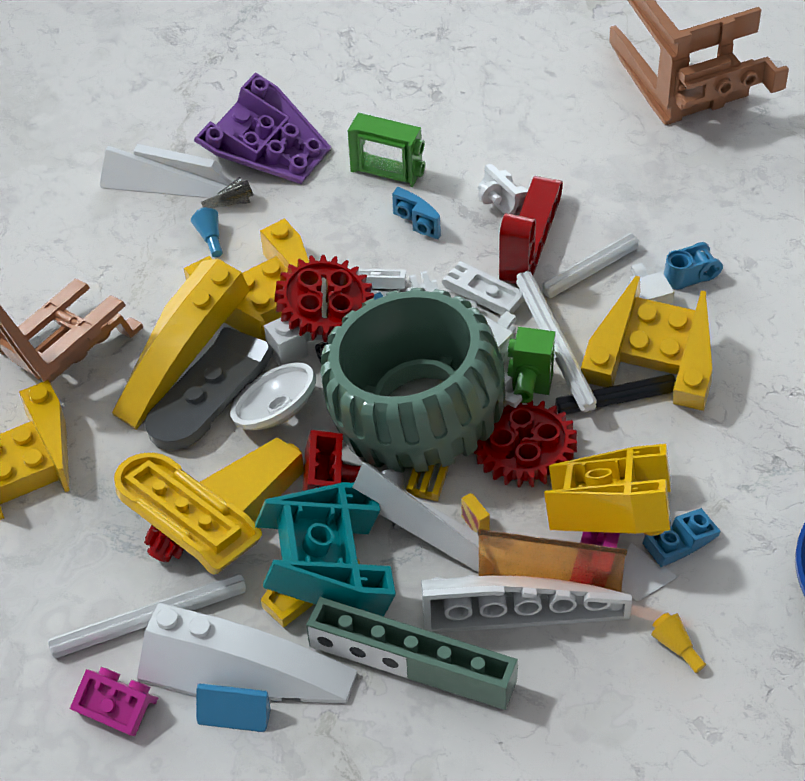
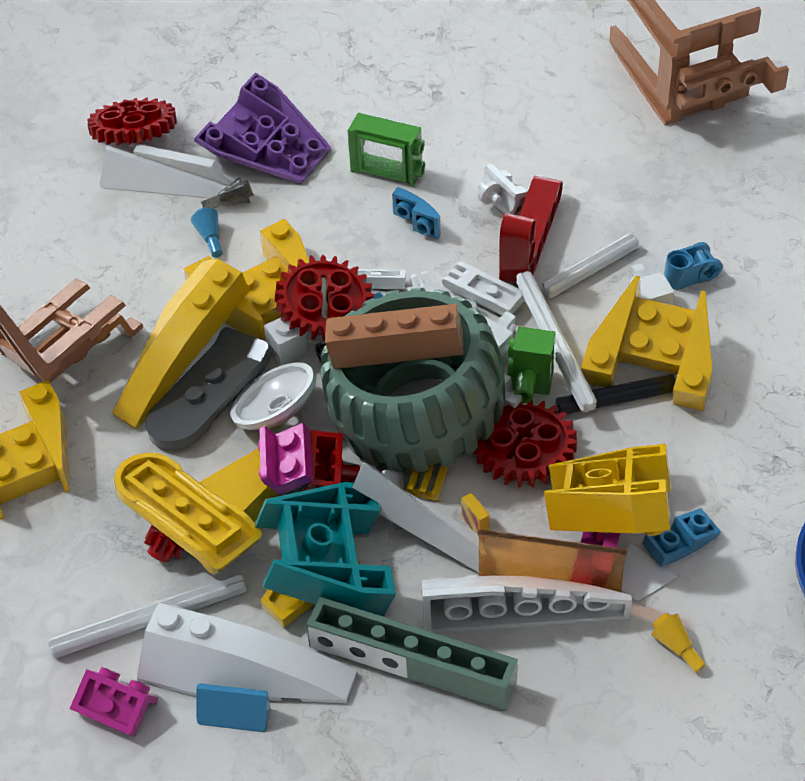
(132, 121): none -> red gear
(285, 458): none -> dark pink bracket
(394, 336): none -> nougat wedge

